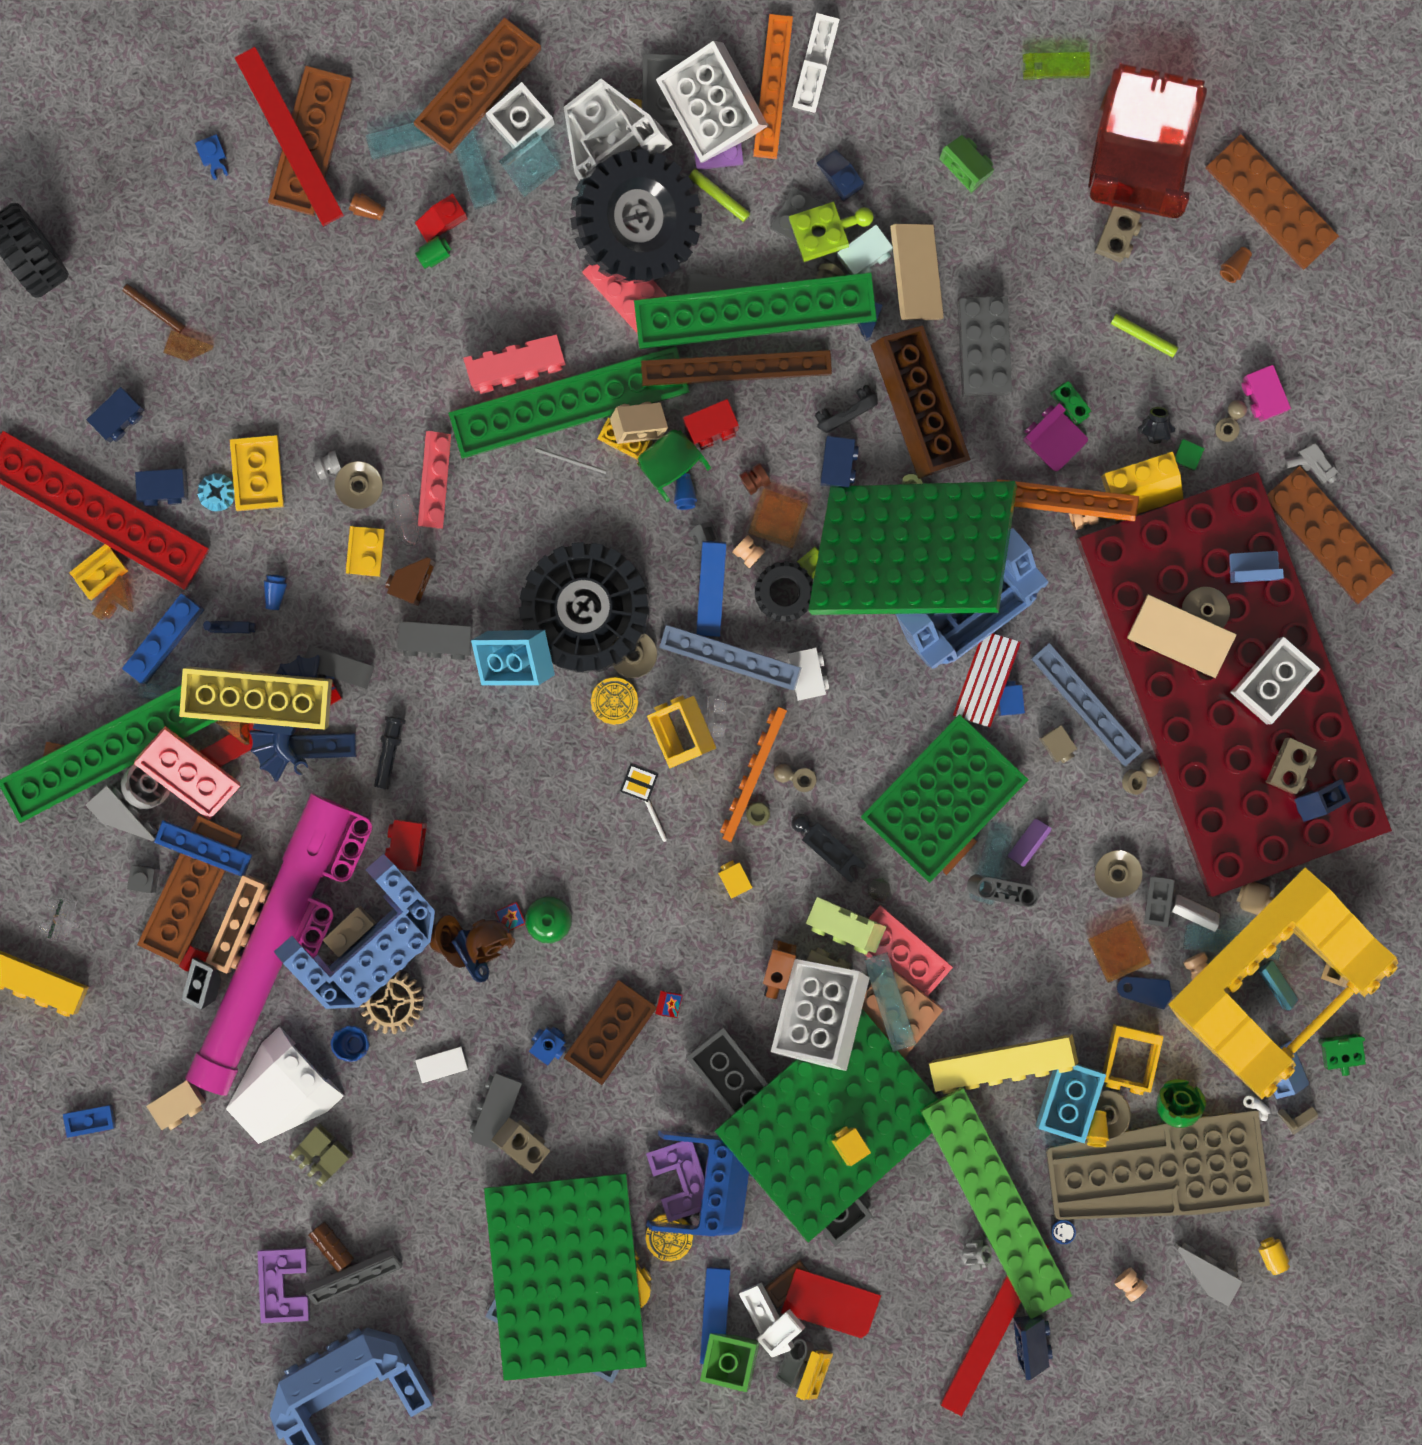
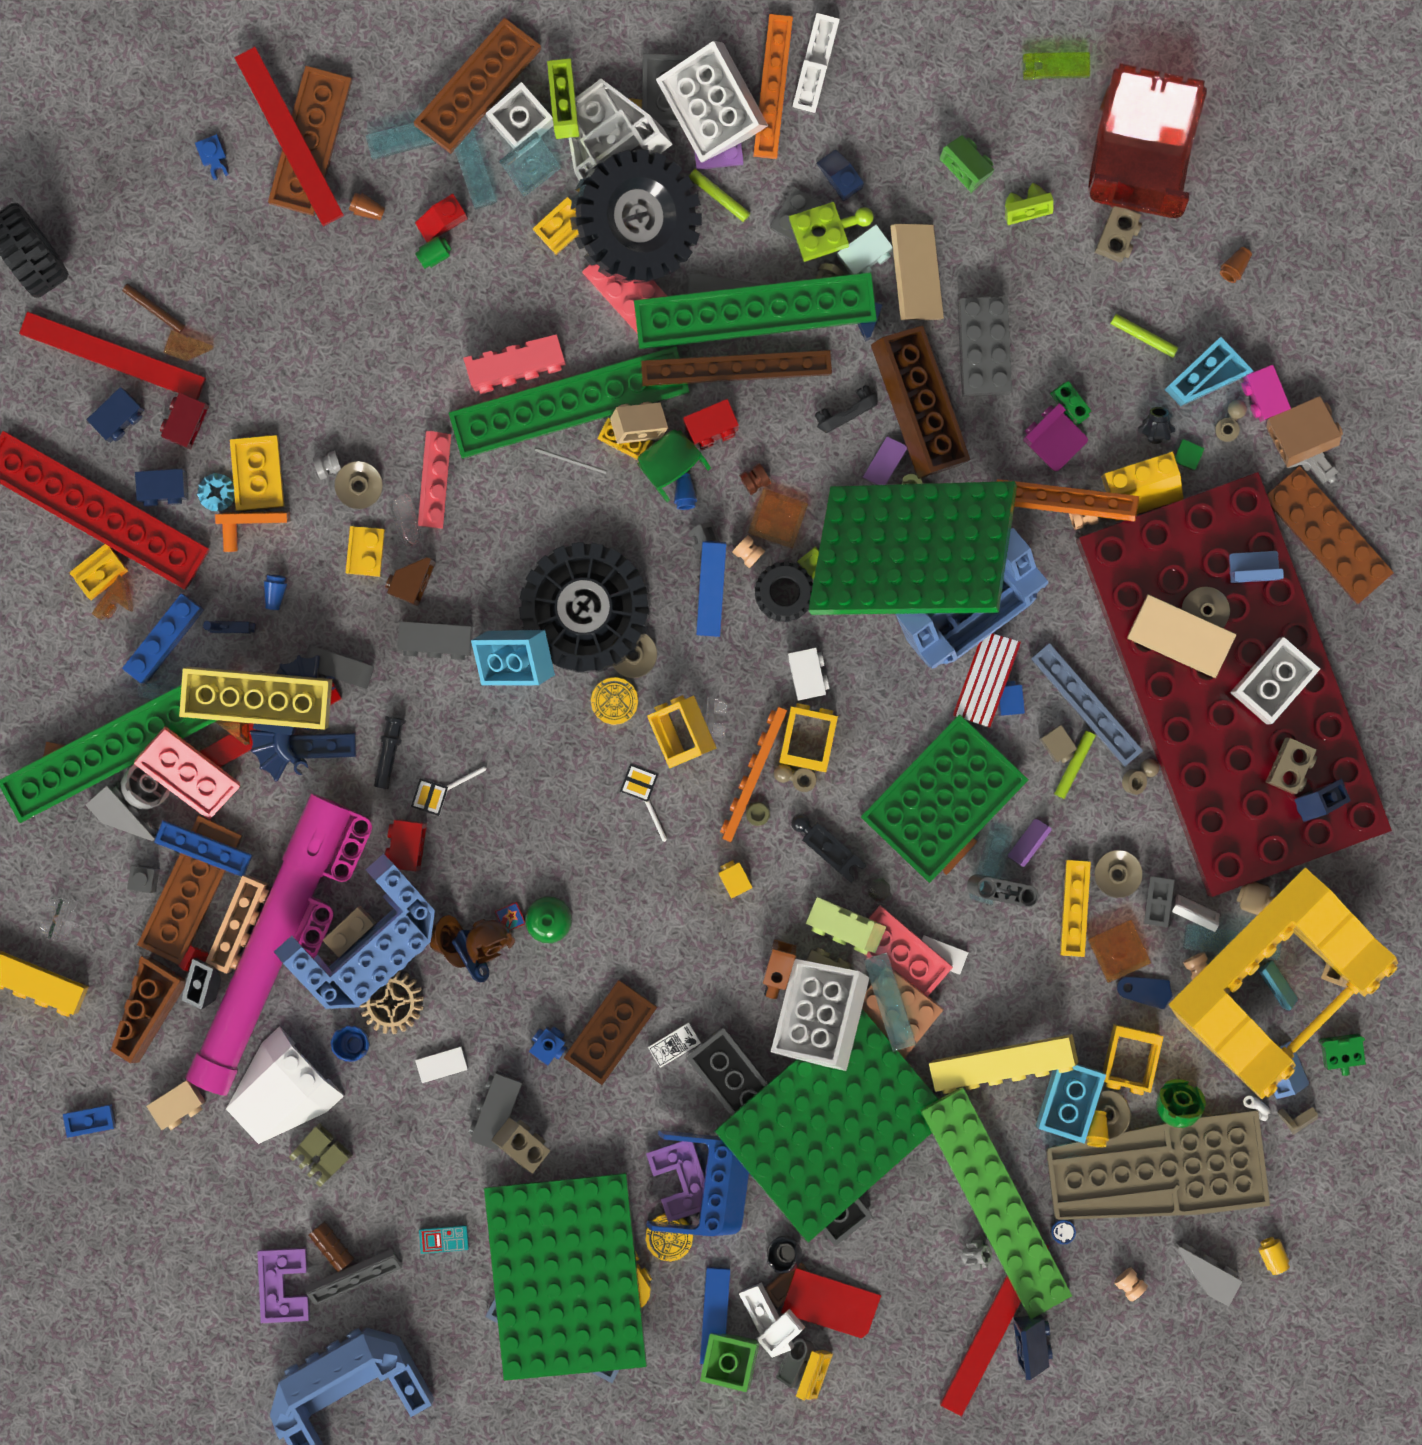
(112, 355): none -> red tile
(149, 1003): none -> dark orange wedge
(184, 420): none -> dark red brick
(230, 520): none -> orange piece
(431, 796): none -> piece
(444, 1239): none -> teal tile
(556, 227): none -> yellow plate
(563, 98): none -> lime brick
(668, 1004): tile -> none
(674, 1045): none -> white tile
(730, 657): sand blue plate -> none
(784, 1254): none -> black hair
(823, 714): none -> yellow window
(837, 462): dark blue brick -> none
(850, 1145): yellow brick -> none
(885, 462): none -> medium lavender slope
(951, 954): none -> white tile
(1037, 205): none -> lime tile
(1075, 764): none -> lime piece
(1075, 908): none -> yellow plate
(1208, 373): none -> medium azure wedge
(1272, 202): dark orange plate -> none
(1304, 431): none -> medium nougat brick

